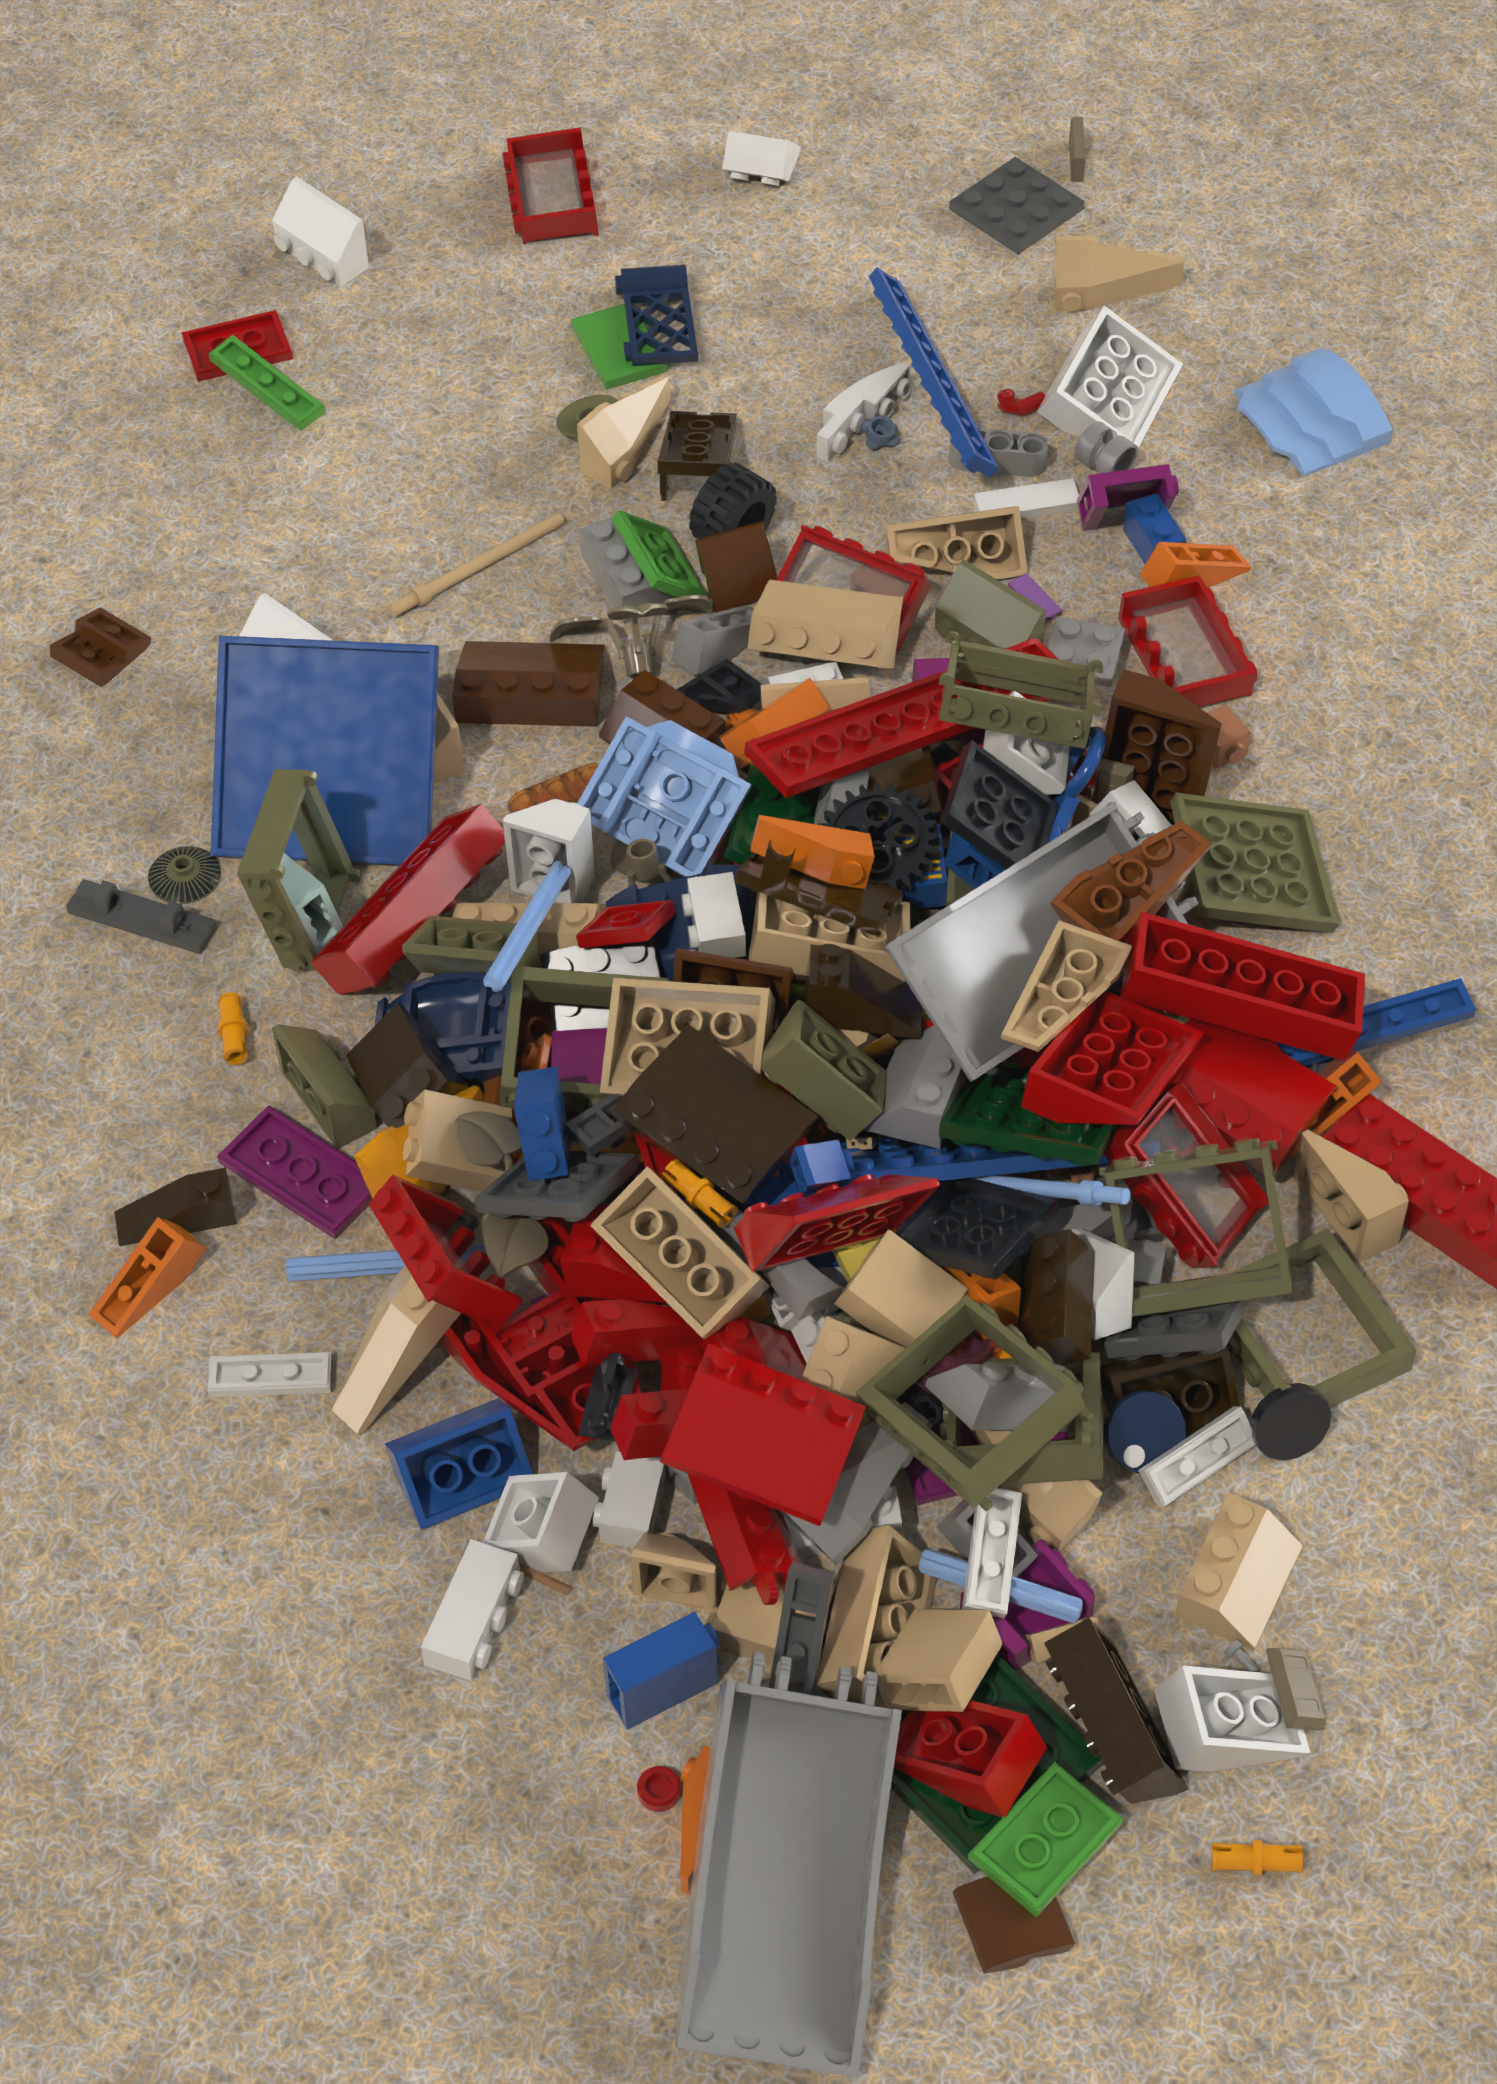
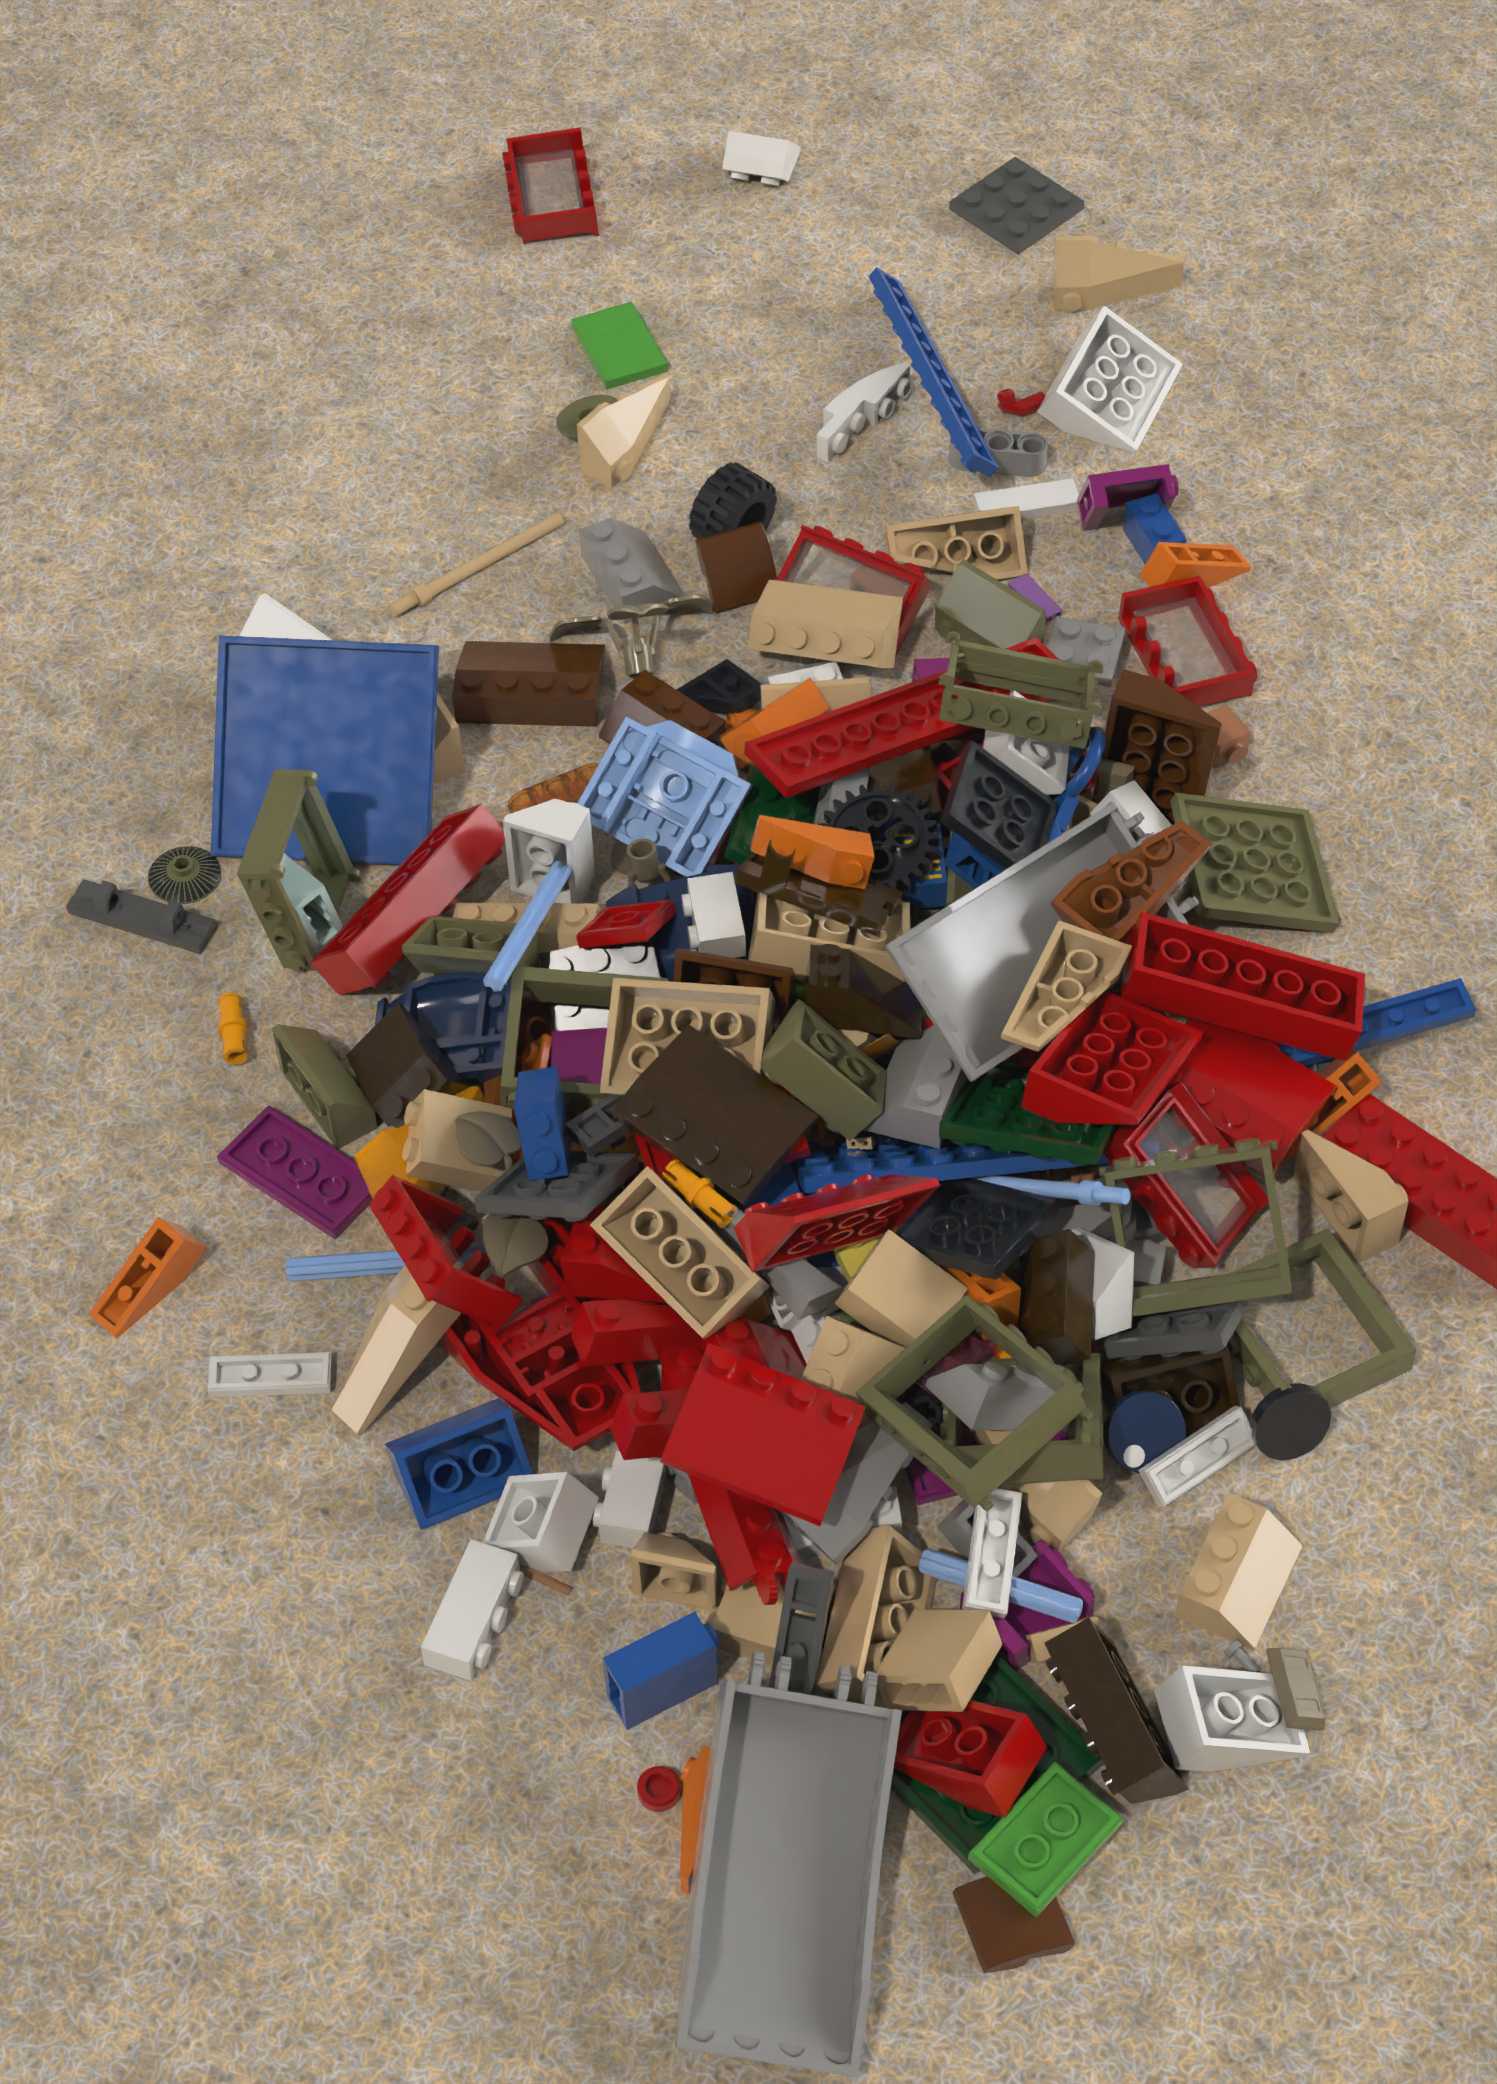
(100, 646): reddish brown slope -> none
(193, 1201): dark brown slope -> none
(259, 332): red tile -> none
(266, 383): bright green tile -> none
(320, 233): white slope -> none
(607, 1386): black hinge -> none
(656, 287): dark blue piece -> none
(657, 555): bright green tile -> none
(695, 445): dark brown piece -> none
(711, 639): light grey slope -> none
(820, 1166): blue slope -> none
(876, 426): sand blue plate -> none
(1077, 149): dark tan tile -> none
(1105, 450): light grey wheel -> none
(1257, 1857): light orange pin -> none
(1315, 411): light blue slope -> none

